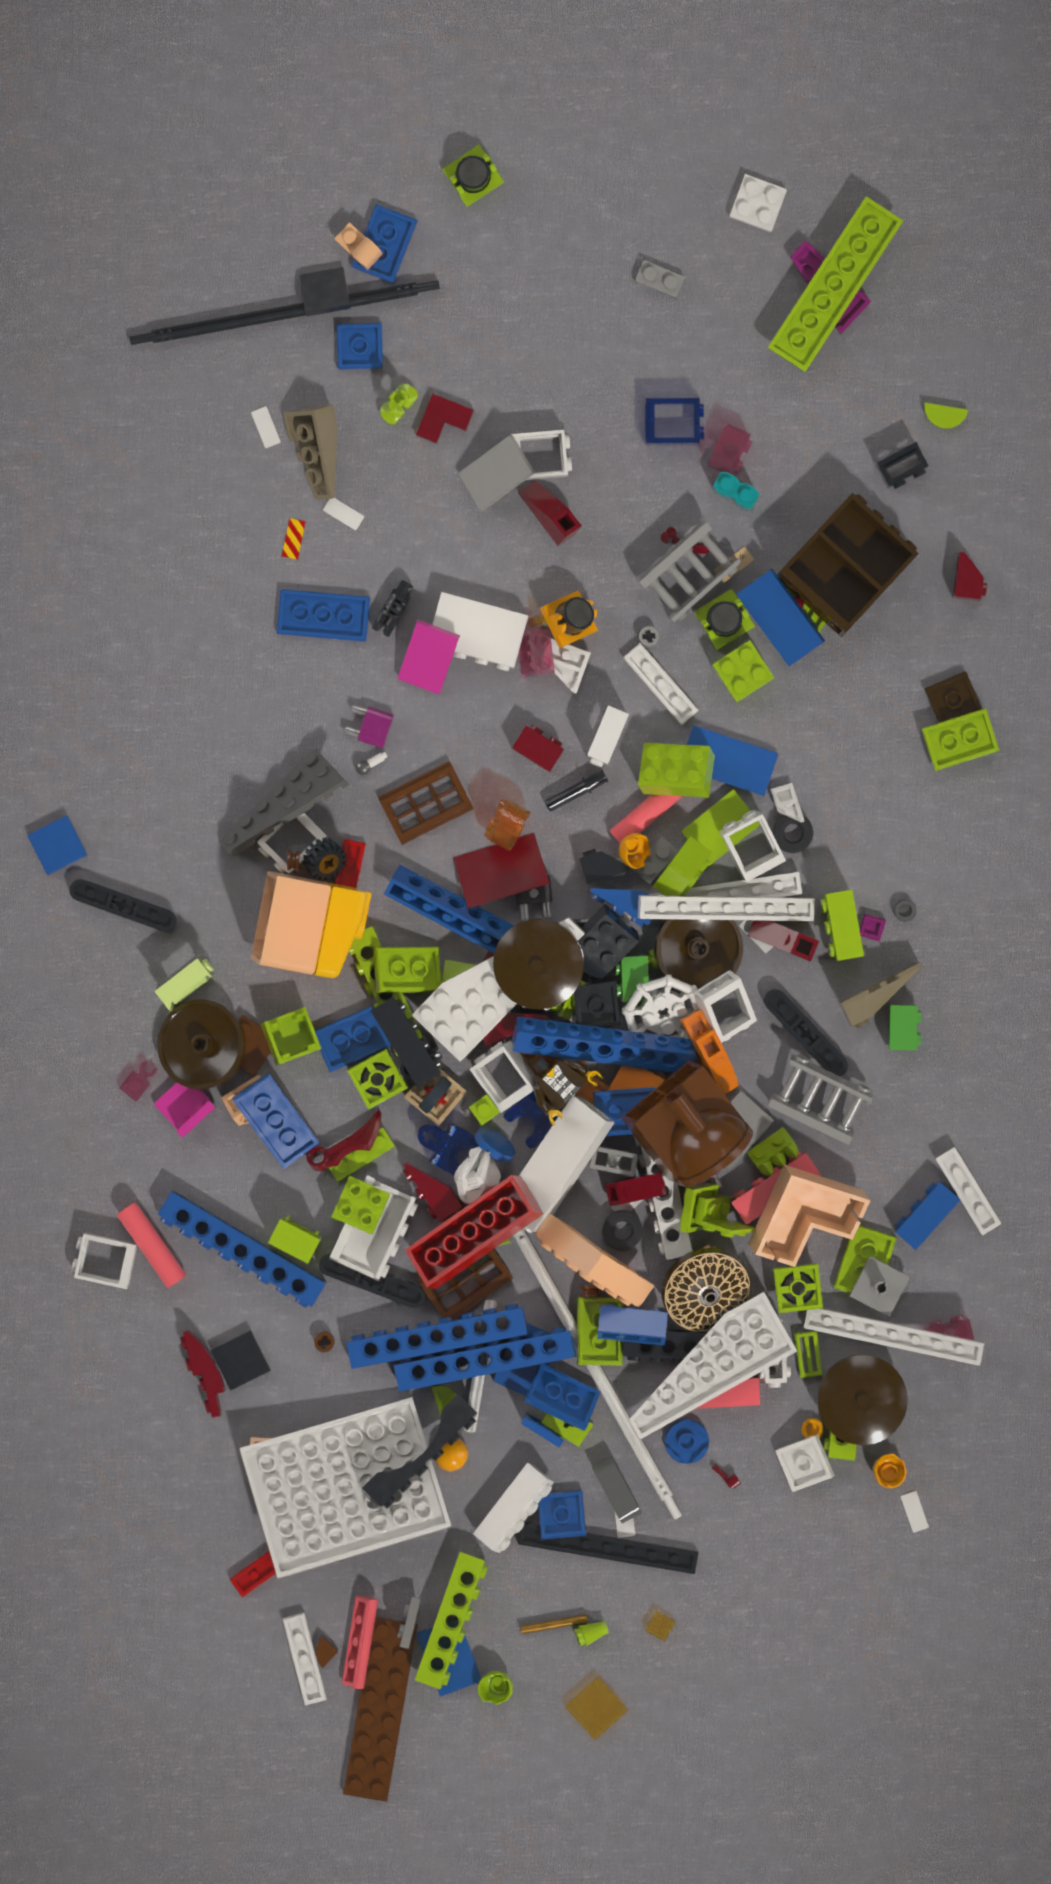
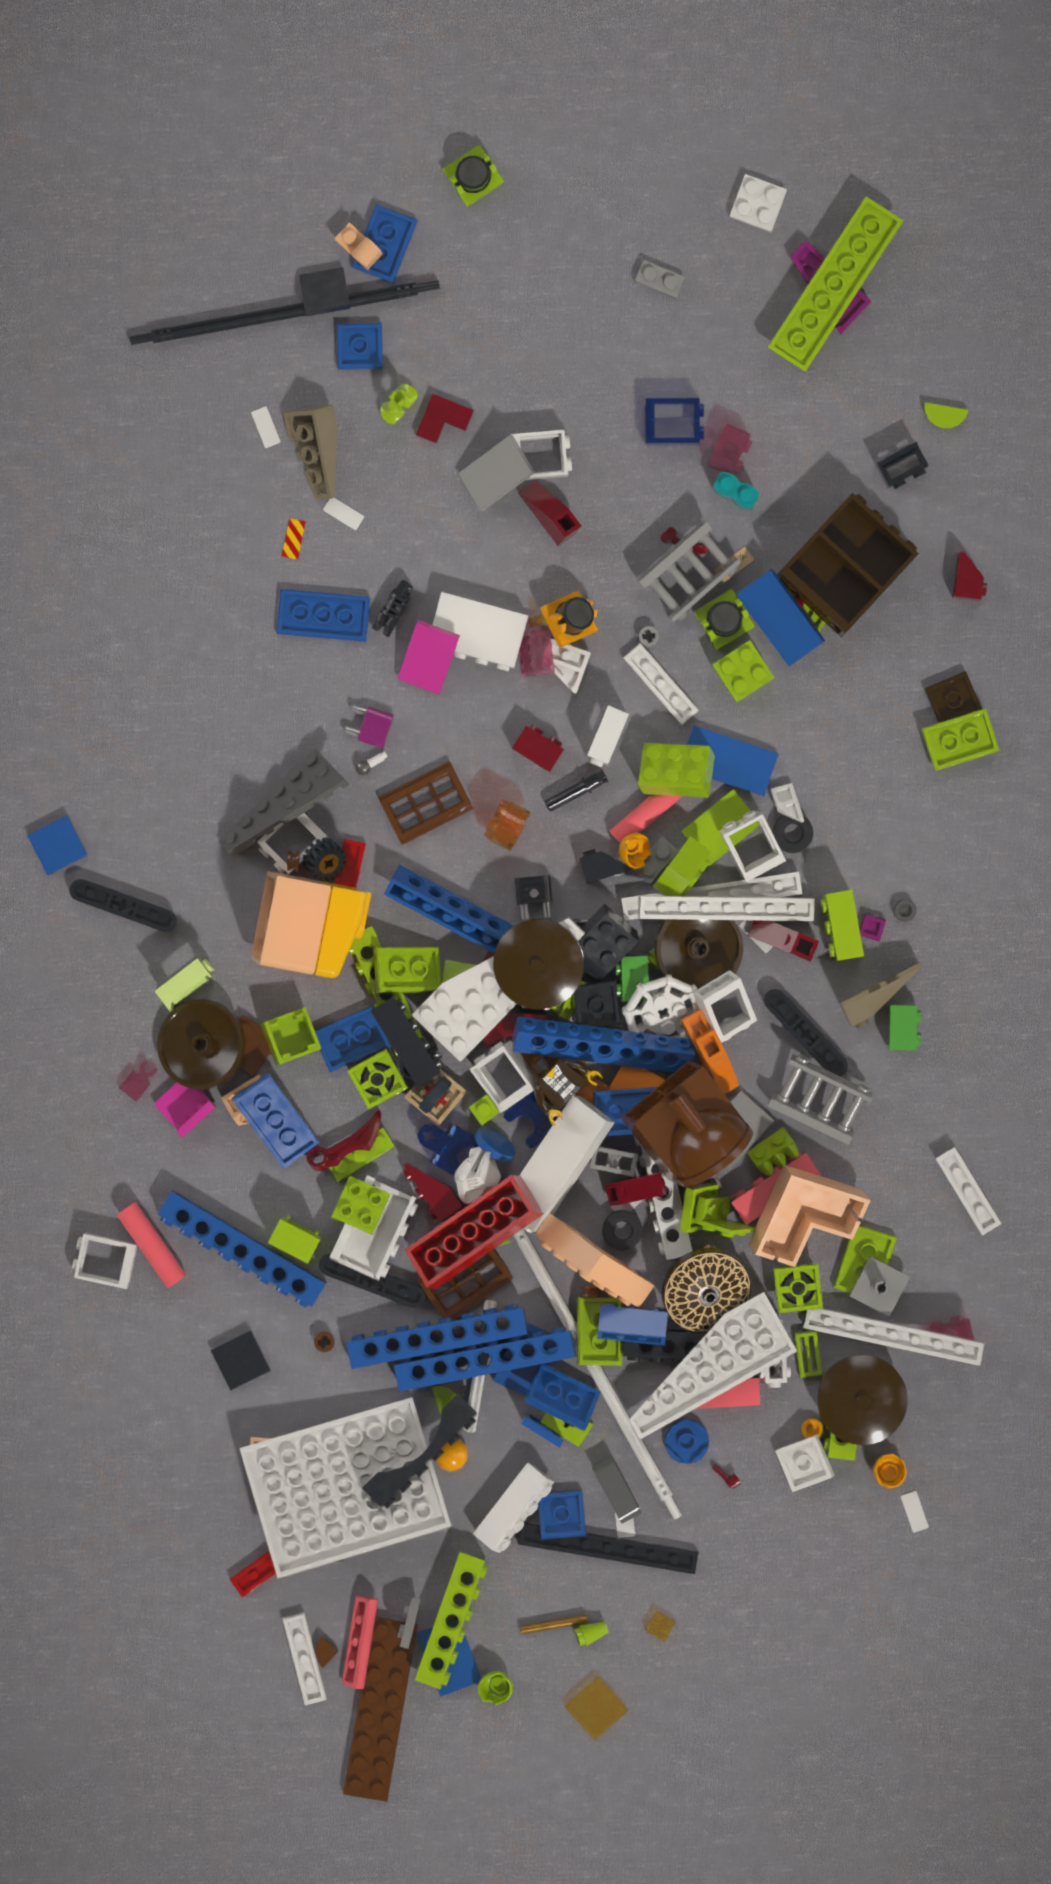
(202, 1362): dark red slope -> none
(498, 873): dark red sticker -> none
(622, 902): blue slope -> none
(926, 1214): blue brick -> none

